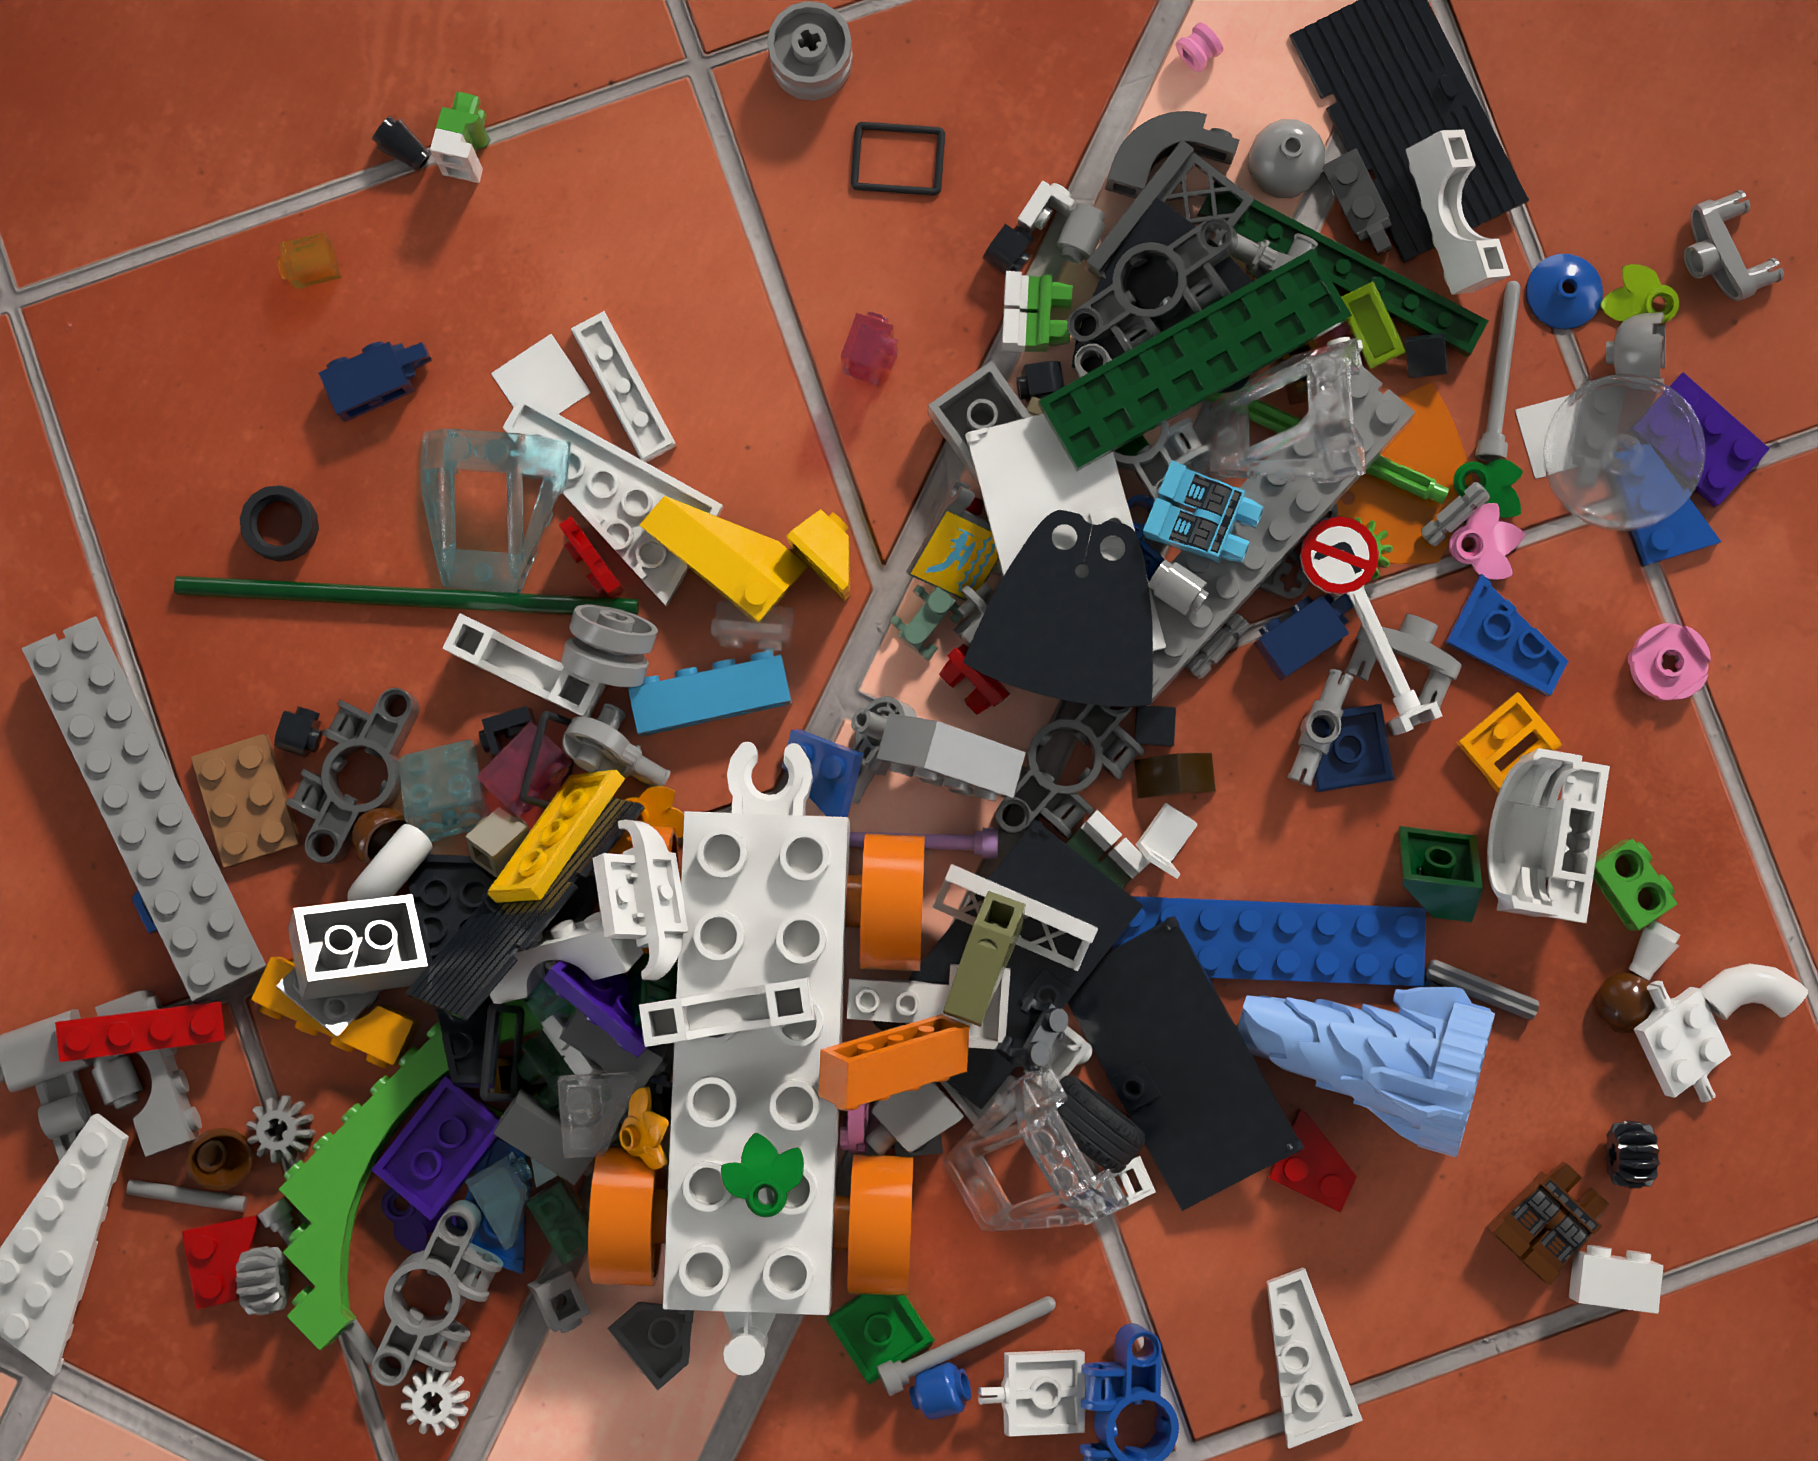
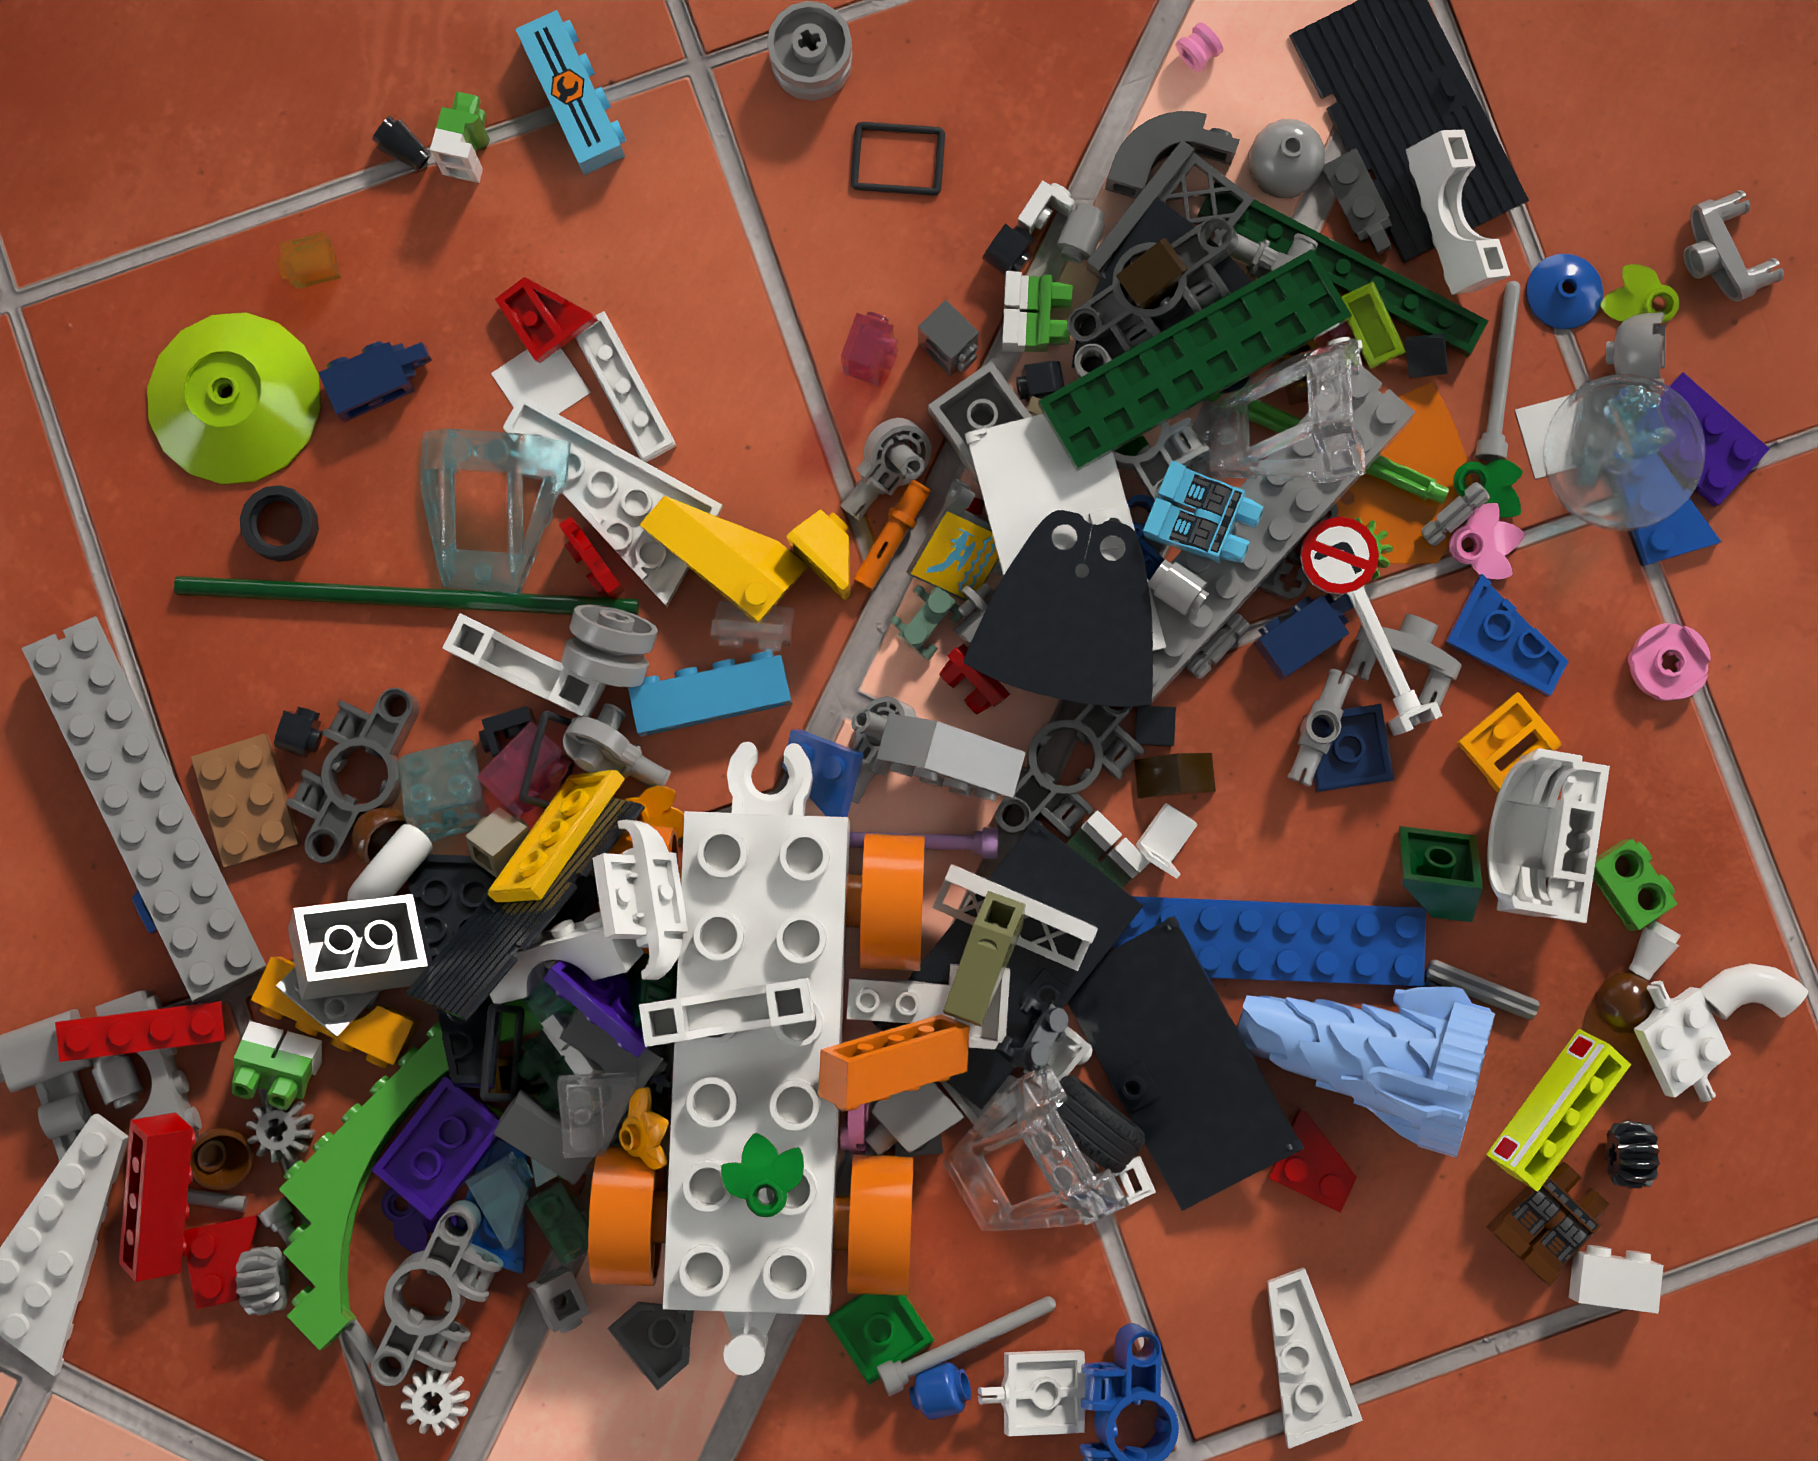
(156, 1196): none -> red brick
(261, 421): none -> lime dish
(275, 1064): none -> bright green hips
(542, 317): none -> red wing
(570, 91): none -> medium azure brick
(888, 463): none -> light grey pin
(899, 522): none -> orange pin
(949, 339): none -> dark grey brick
(1153, 275): none -> dark brown slope
(1558, 1109): none -> neon yellow brick
(1638, 422): none -> clear light blue piece

